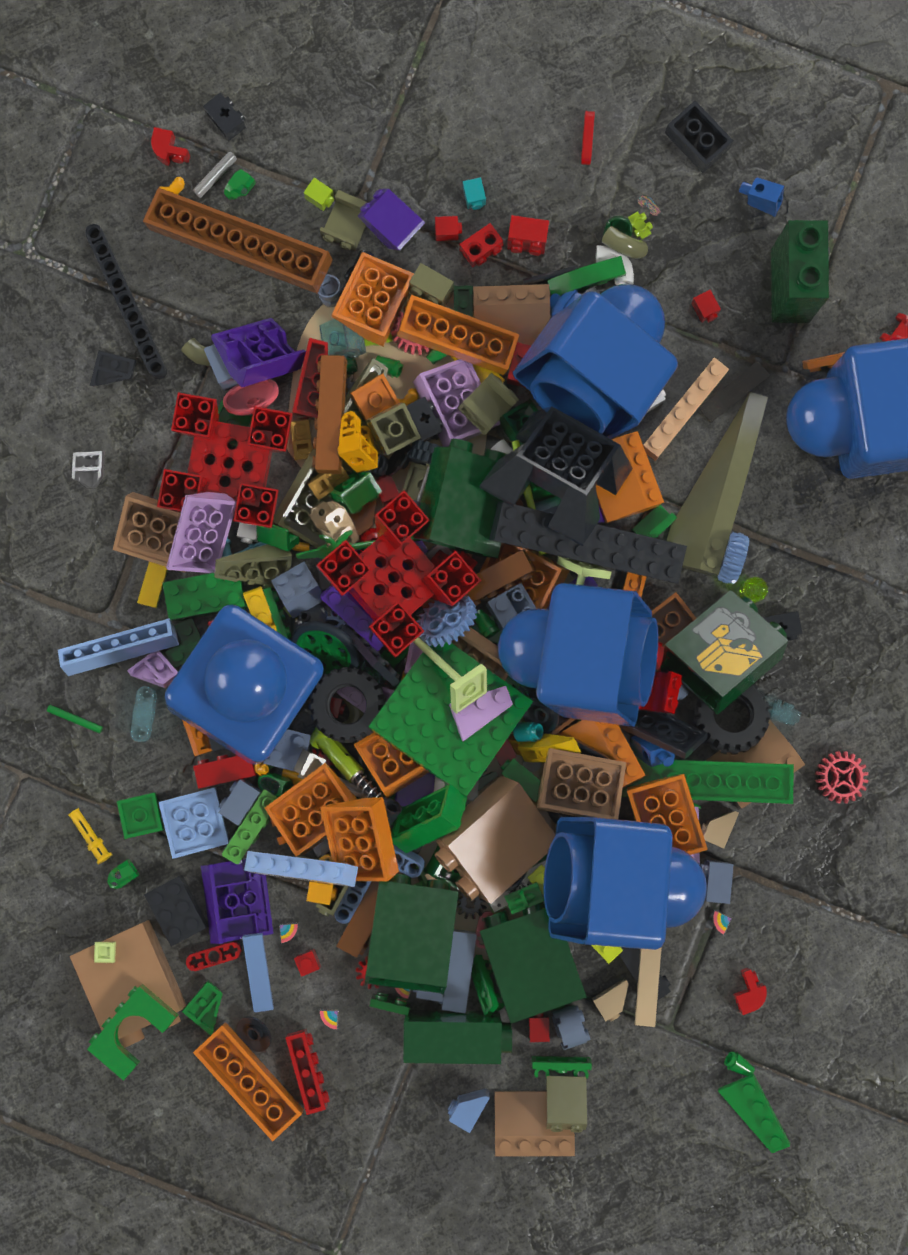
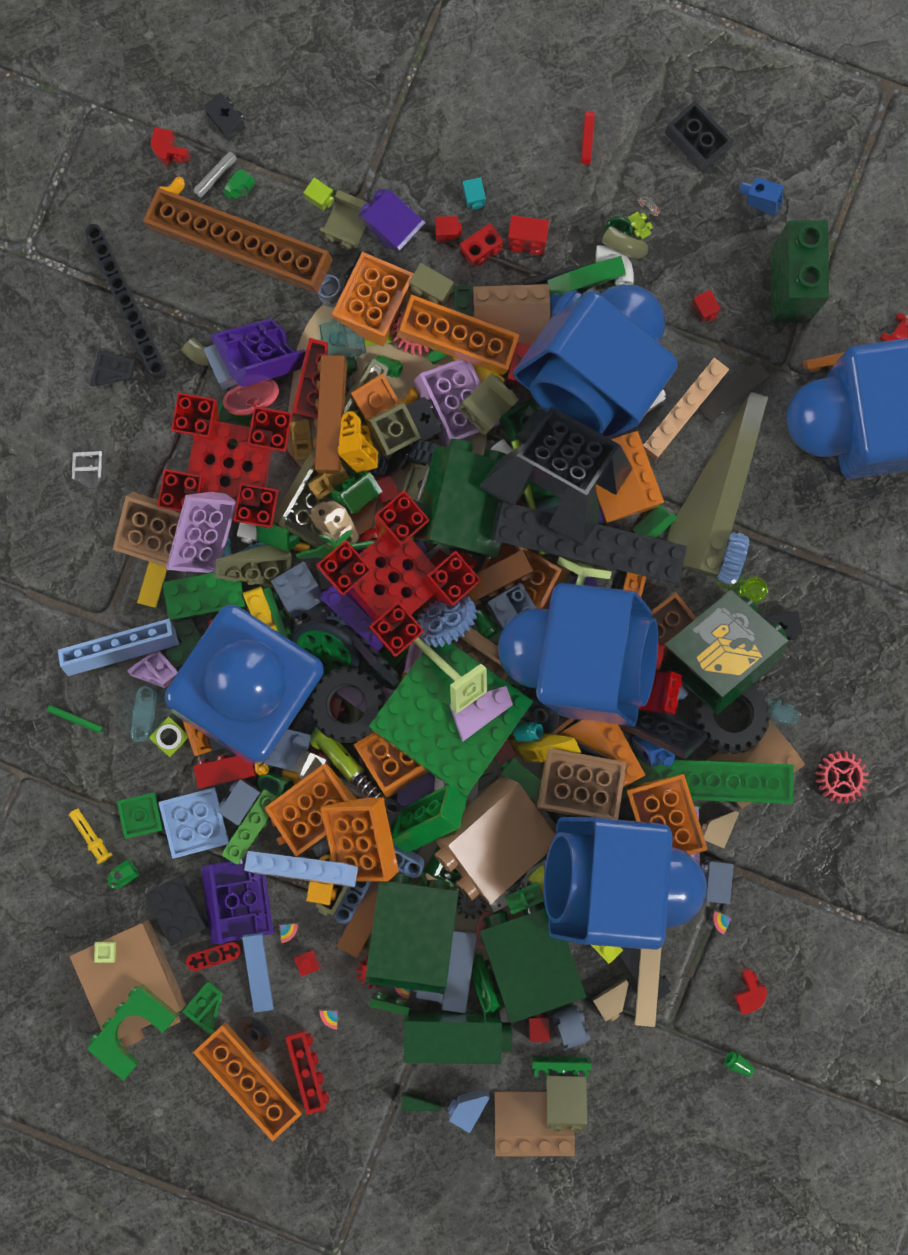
(181, 737): none -> piece
(412, 1102): none -> dark green slope
(753, 1107): green wing -> none

